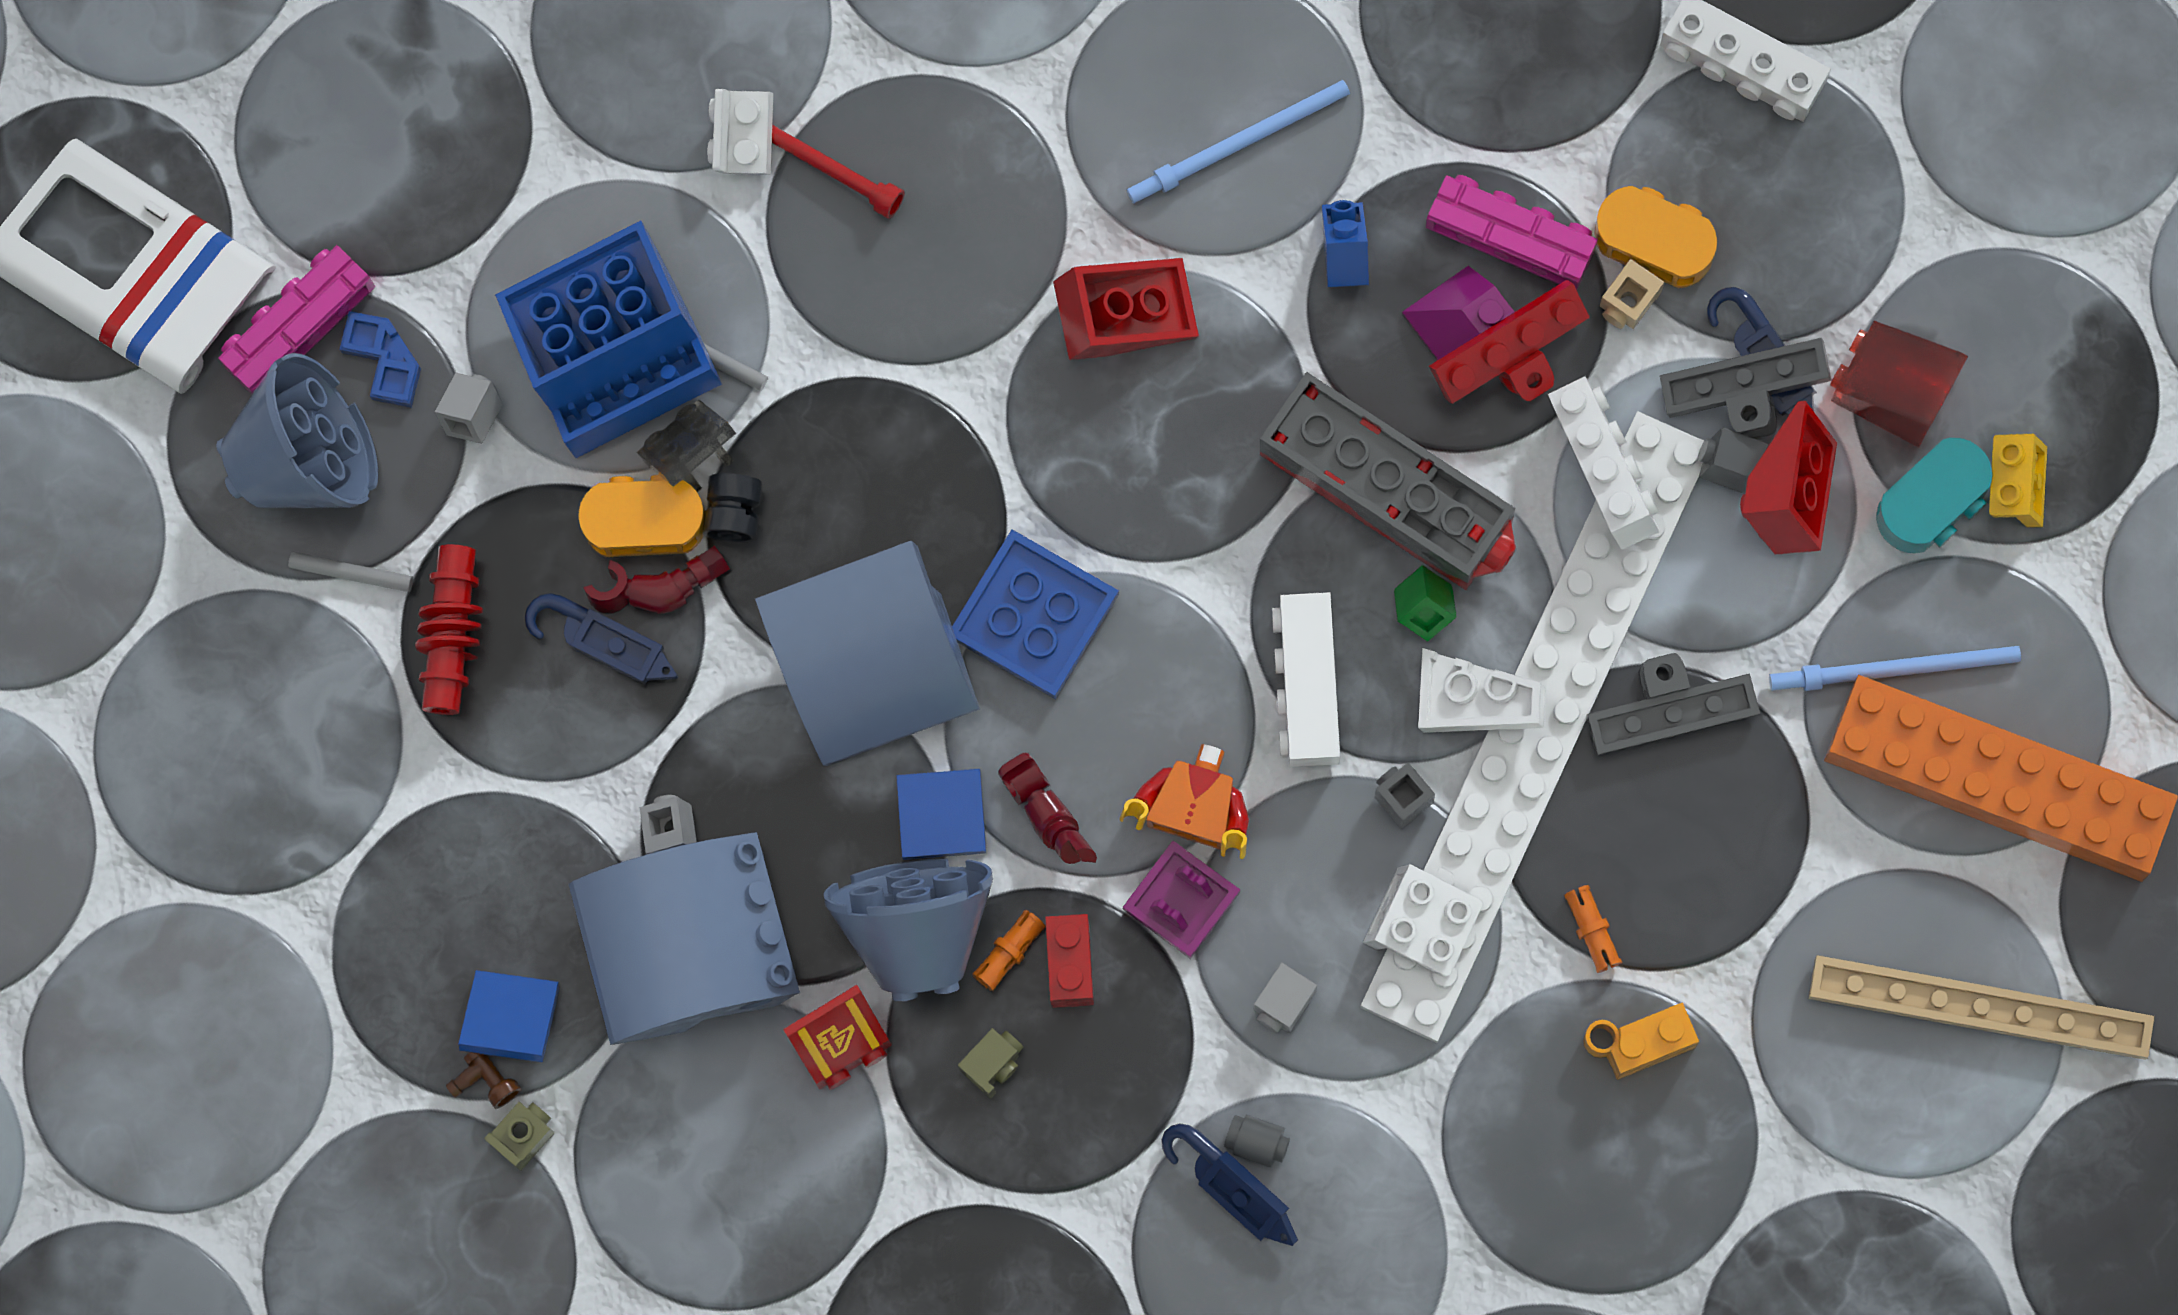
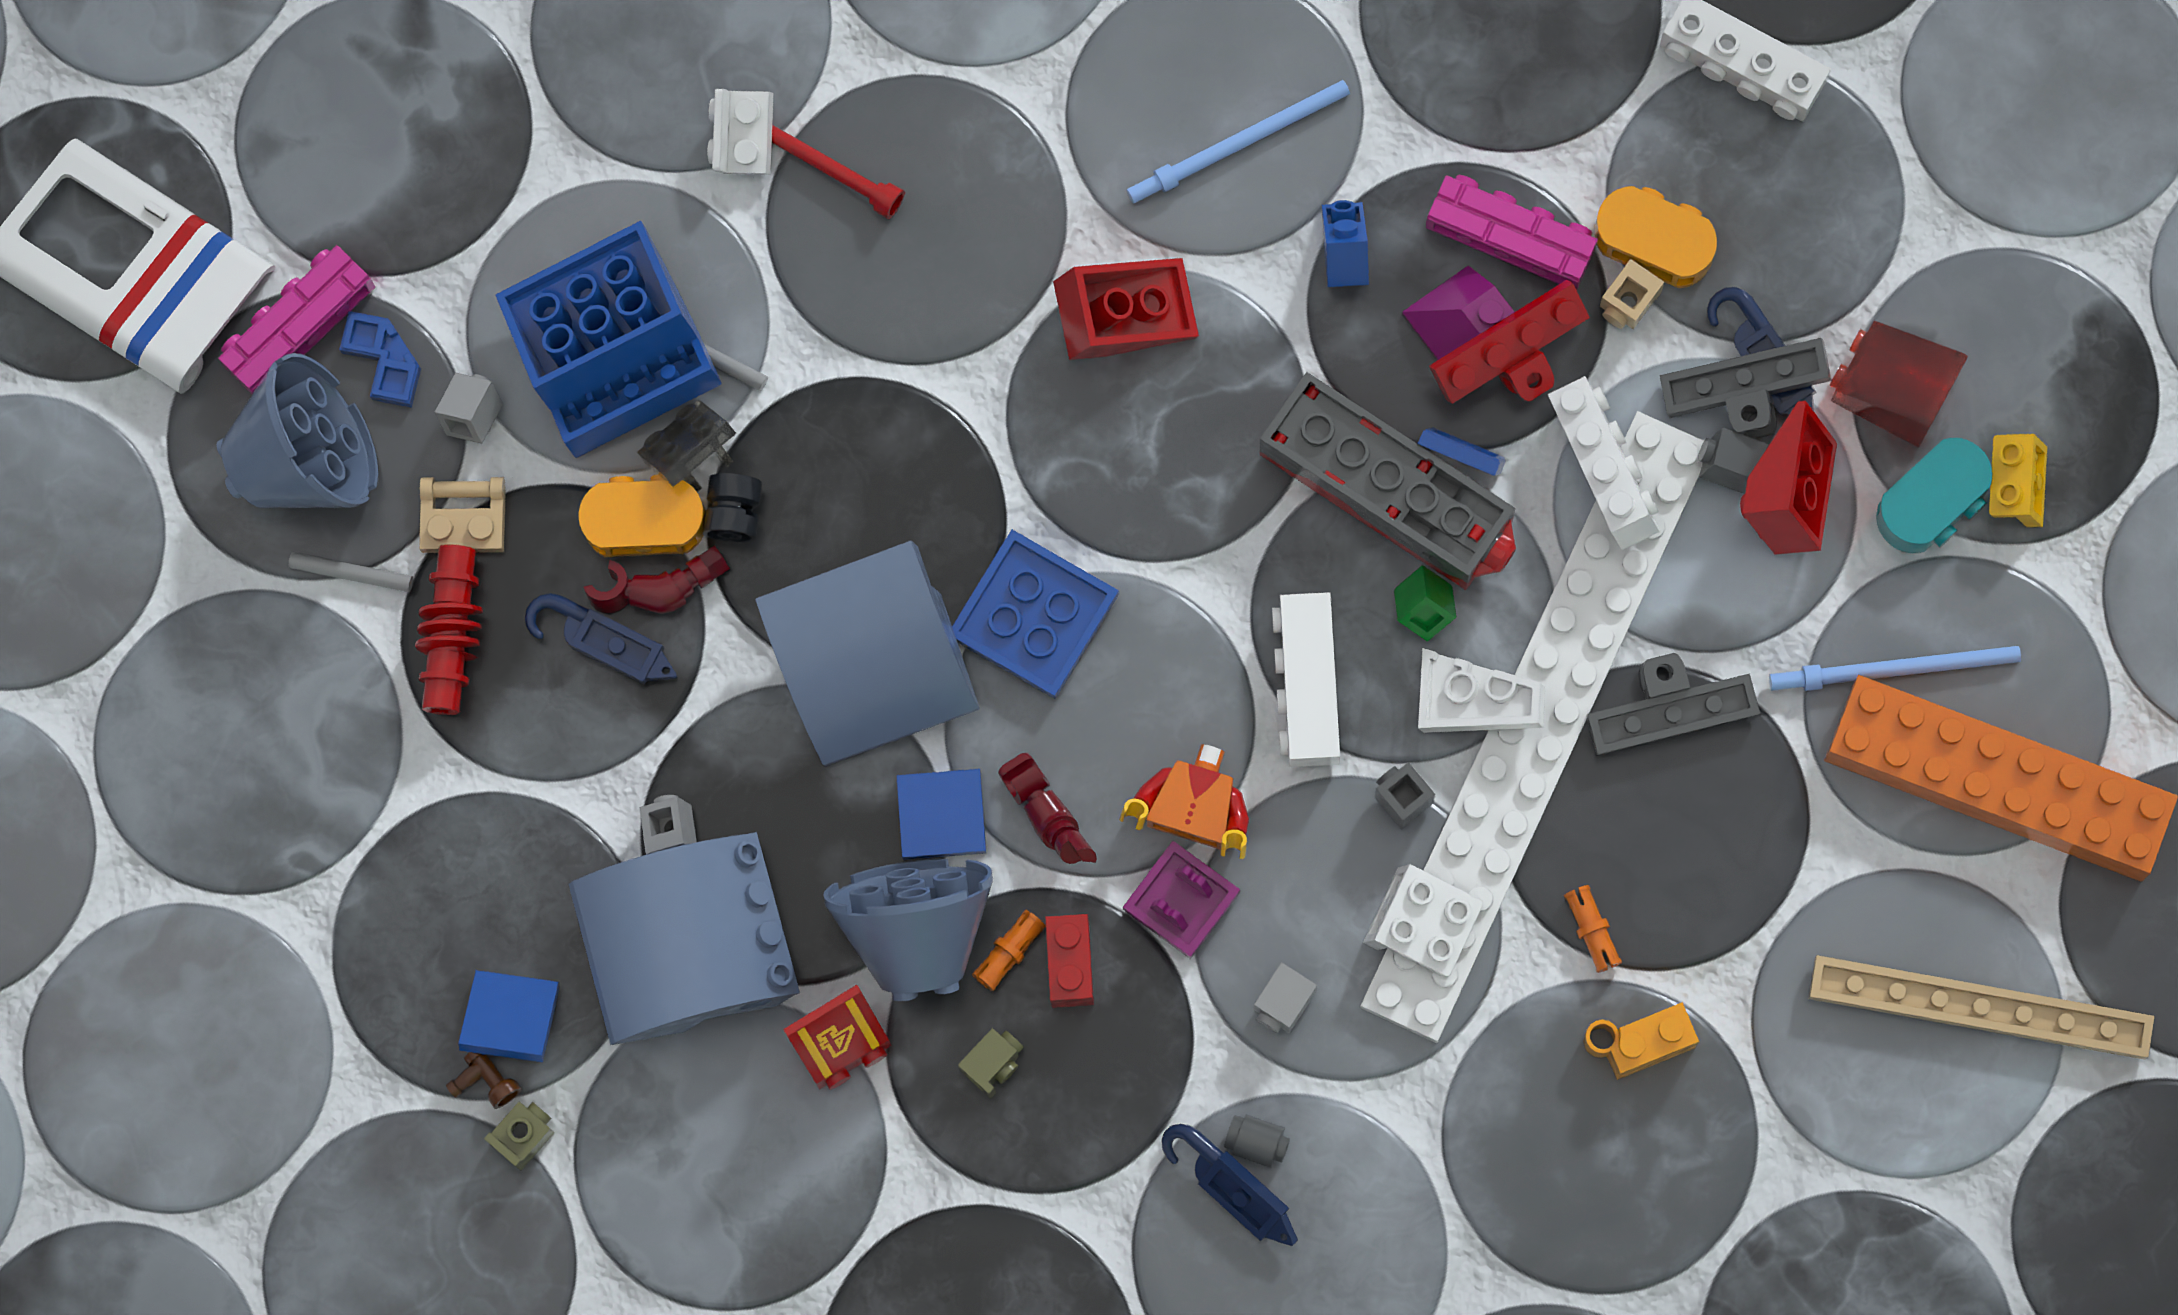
(469, 527): none -> tan plate
(1462, 451): none -> blue tile

